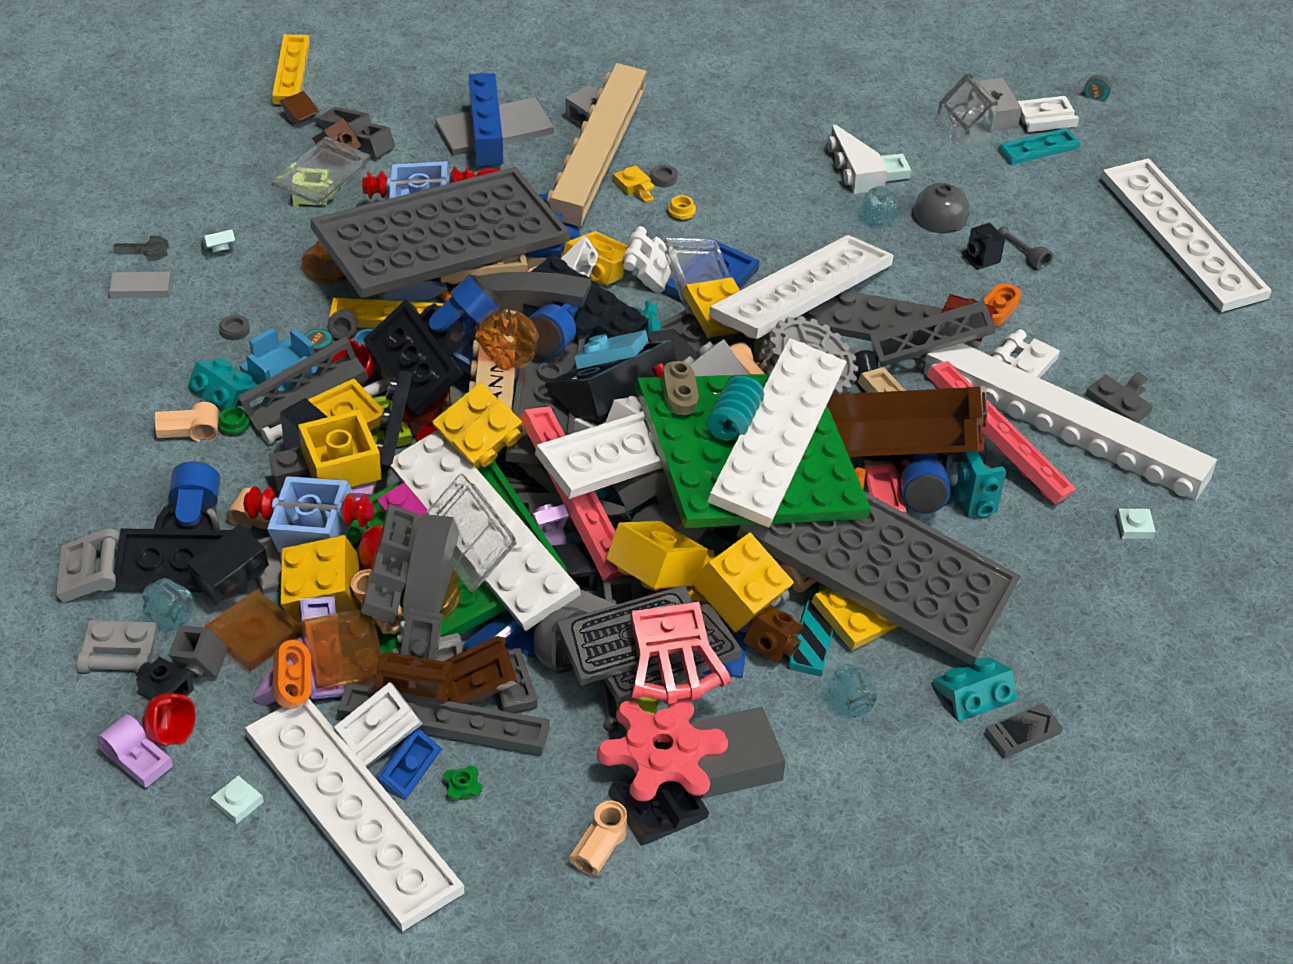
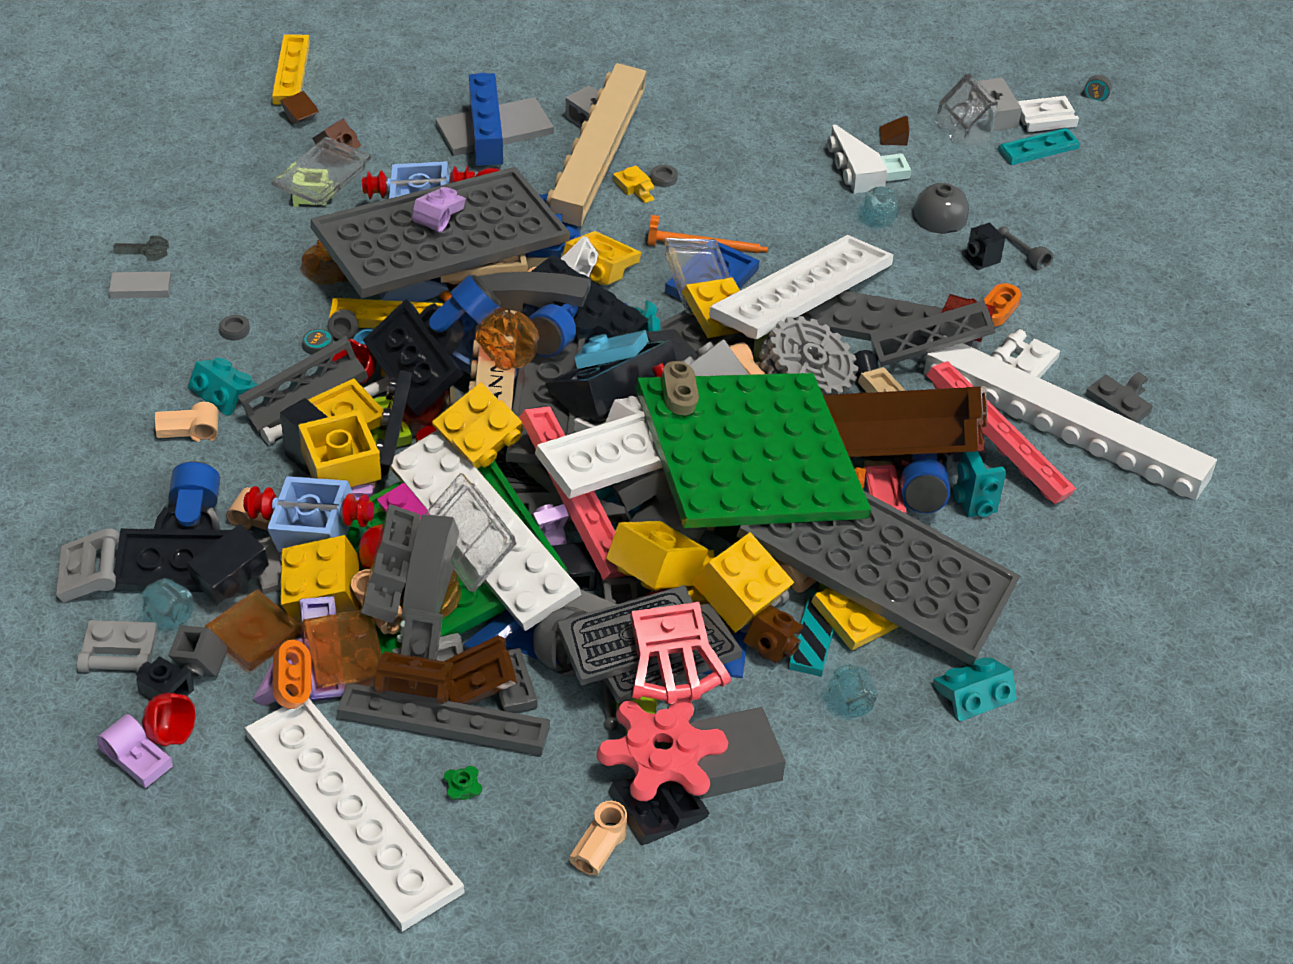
(218, 241): light aqua plate -> none
(233, 421): green plate -> none
(237, 799): light aqua plate -> none
(271, 357): dark azure panel -> none
(285, 464): dark grey brick -> none
(373, 137): dark grey slope -> none
(378, 725): white plate -> none
(408, 764): blue slope -> none
(436, 207): none -> lavender plate
(652, 266): white plate -> none
(655, 234): none -> orange piece
(682, 207): yellow plate -> none
(735, 407): teal piece -> none
(779, 434): white plate -> none
(895, 132): none -> reddish brown slope
(1023, 730): dark grey tile -> none
(1136, 524): light aqua plate -> none
(1186, 235): white plate -> none

